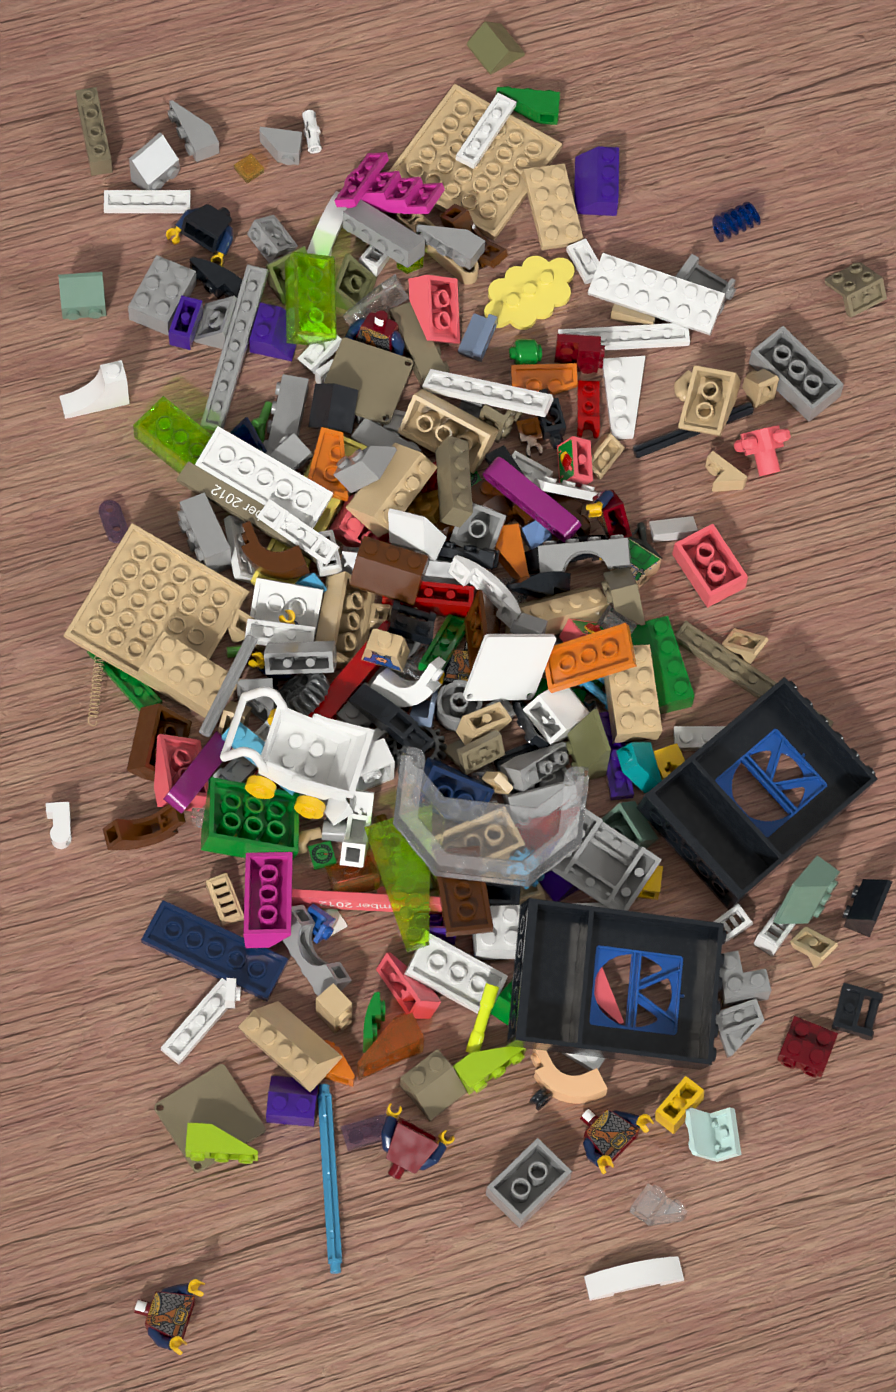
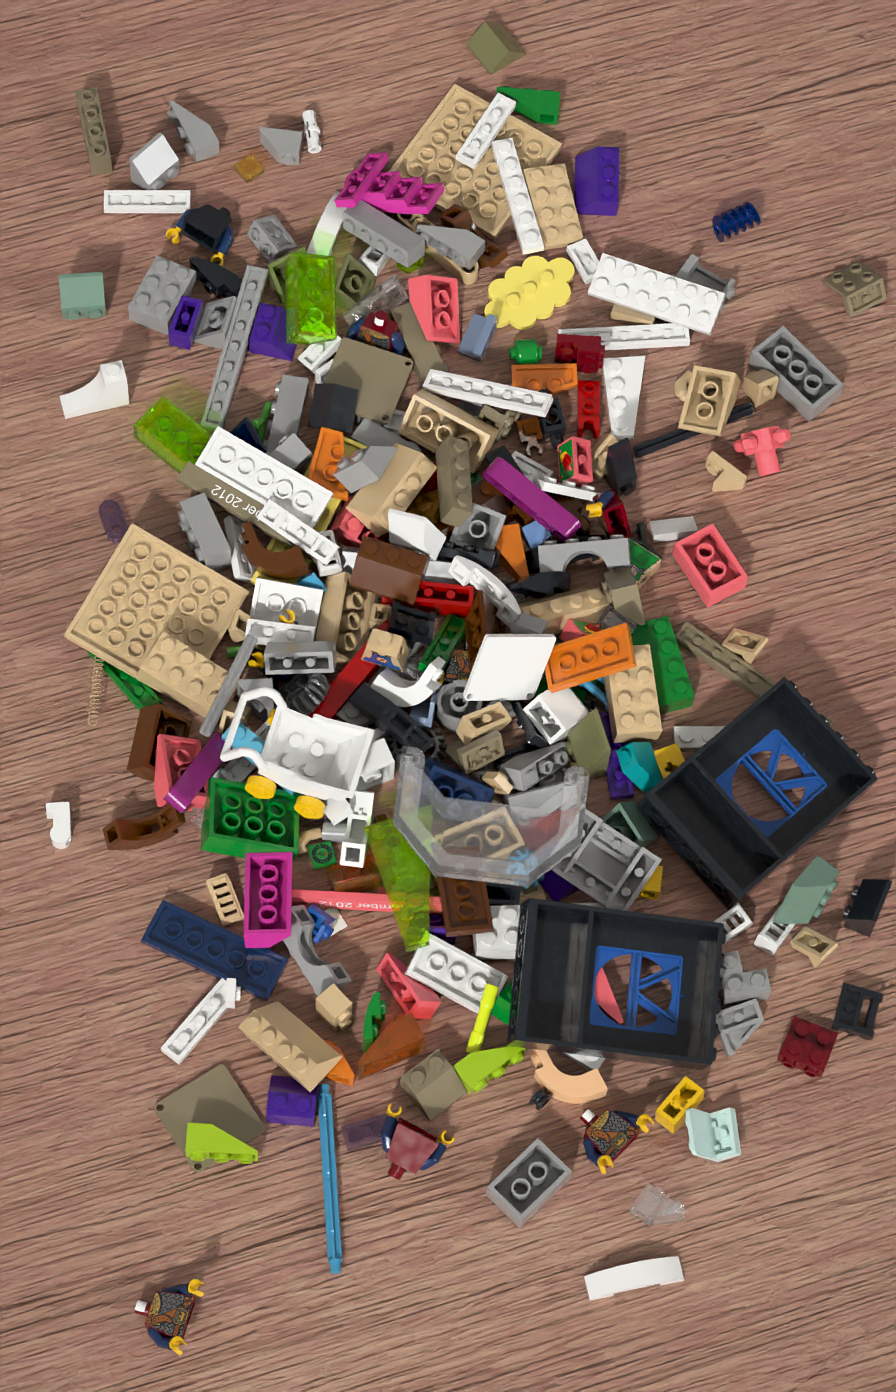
(517, 196): none -> white plate
(620, 468): none -> black slope

